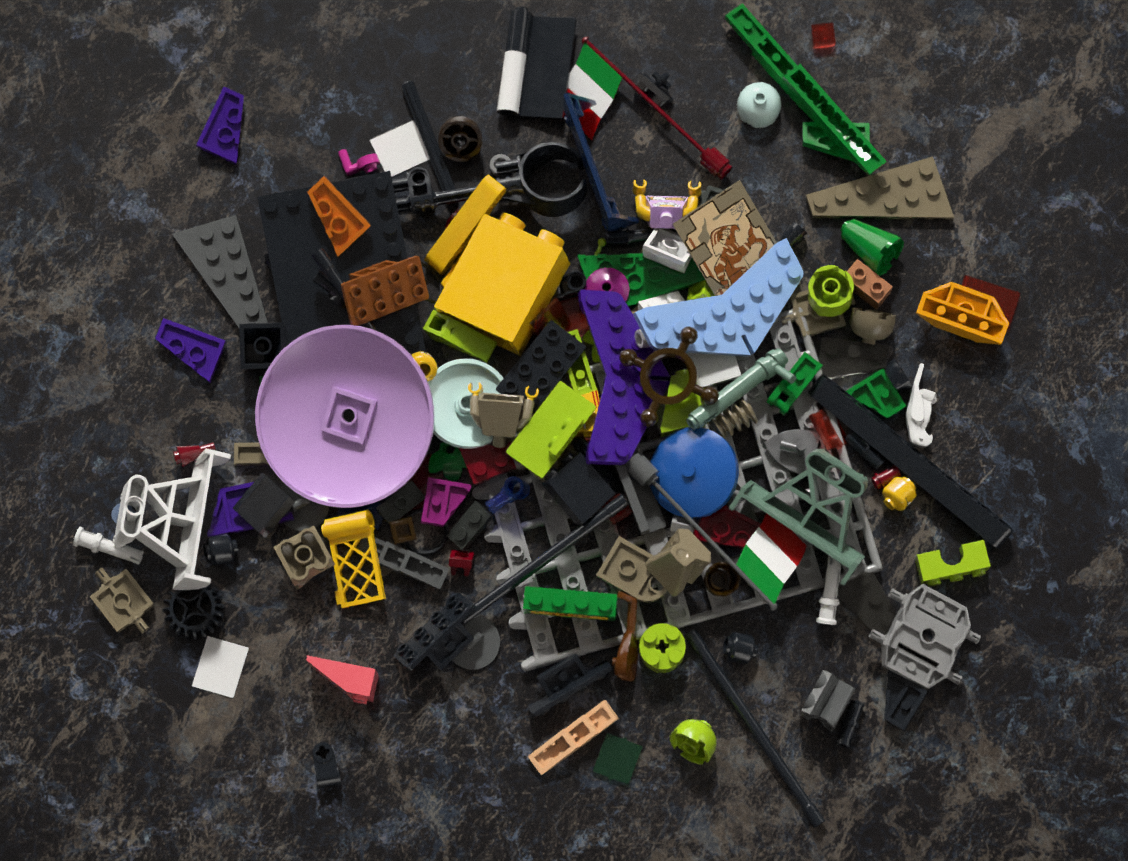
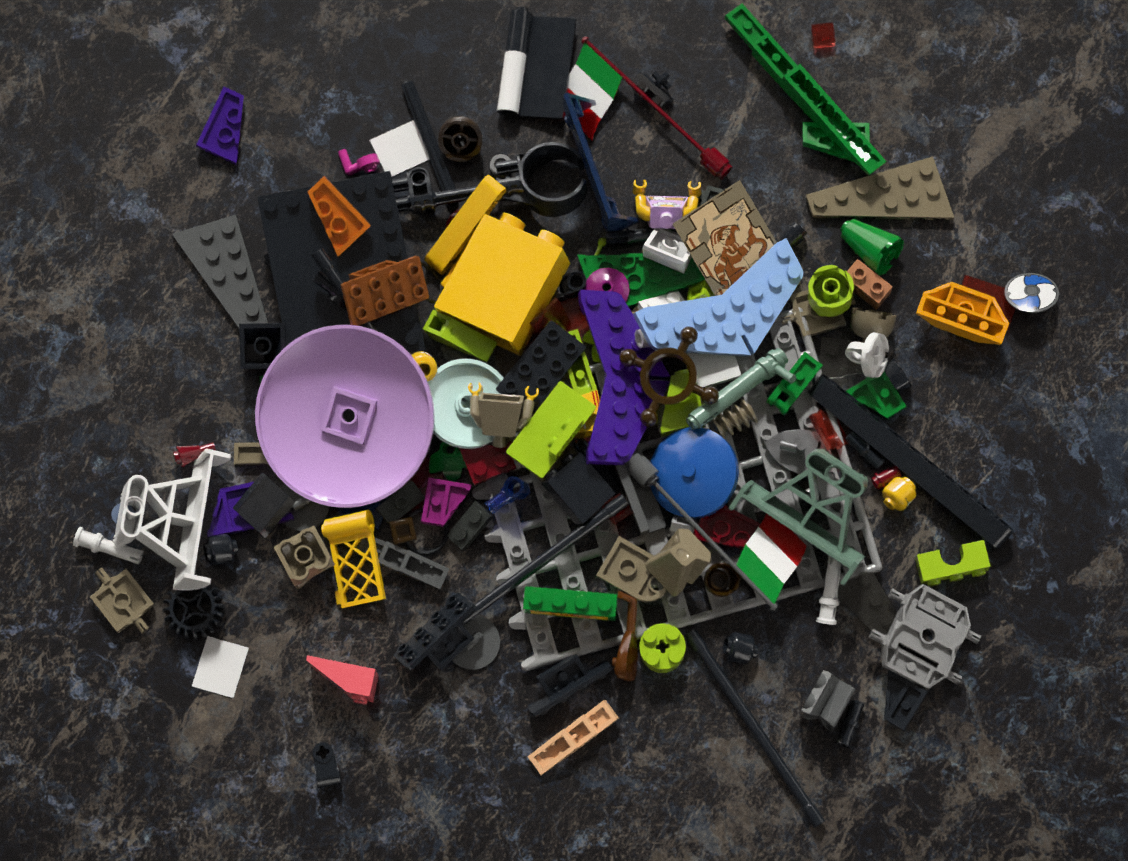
(192, 347): dark purple wing -> none
(461, 559): dark red tile -> none
(617, 758): clear green piece -> none
(695, 739): lime cylinder -> none
(759, 105): light aqua cylinder -> none
(870, 355): none -> white tile
(919, 412): white animal -> none
(1031, 292): none -> shield

